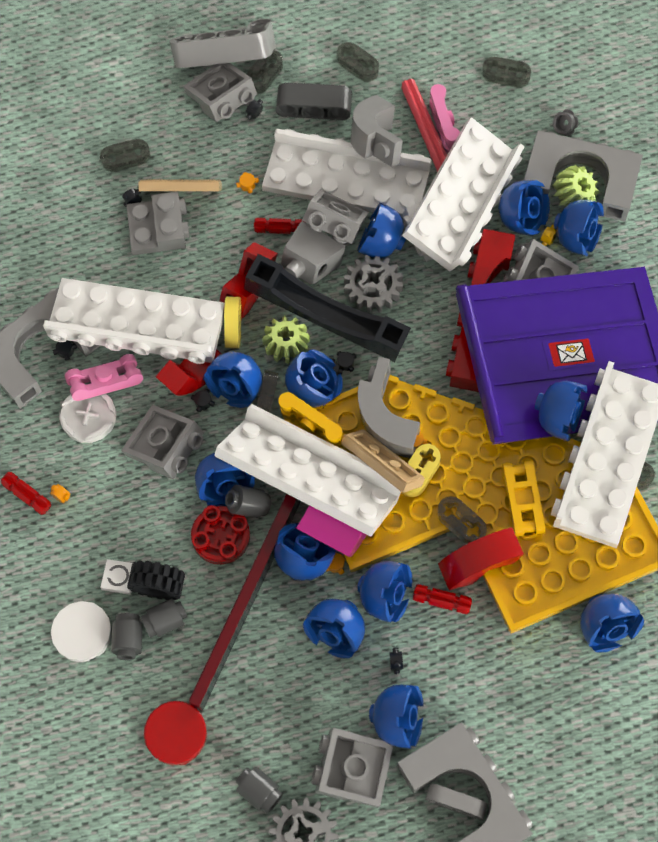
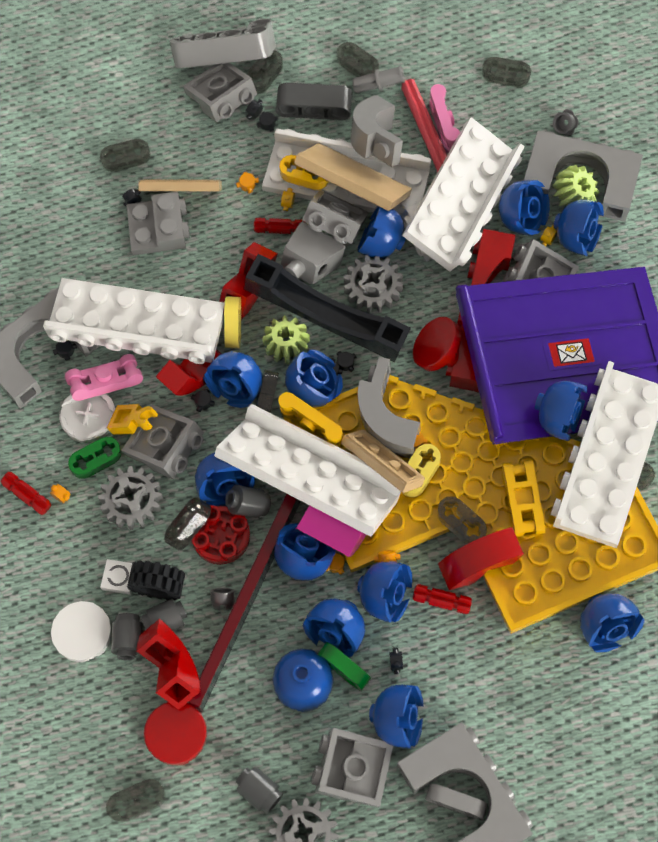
(94, 463): none -> green beam
(129, 417): none -> yellow plate
(133, 793): none -> clear smoke beam
(142, 492): none -> light grey gear
(177, 674): none -> red brick
(187, 523): none -> clear smoke beam
(222, 596): none -> flat silver hinge
(267, 121): none -> black piece
(287, 199): none -> yellow piece
(299, 175): none -> yellow beam
(302, 680): none -> blue cylinder
(344, 666): none -> green beam
(353, 176): none -> tan tile
(378, 79): none -> light grey axle
(387, 556): none -> light orange piece
(437, 344): none -> red tile

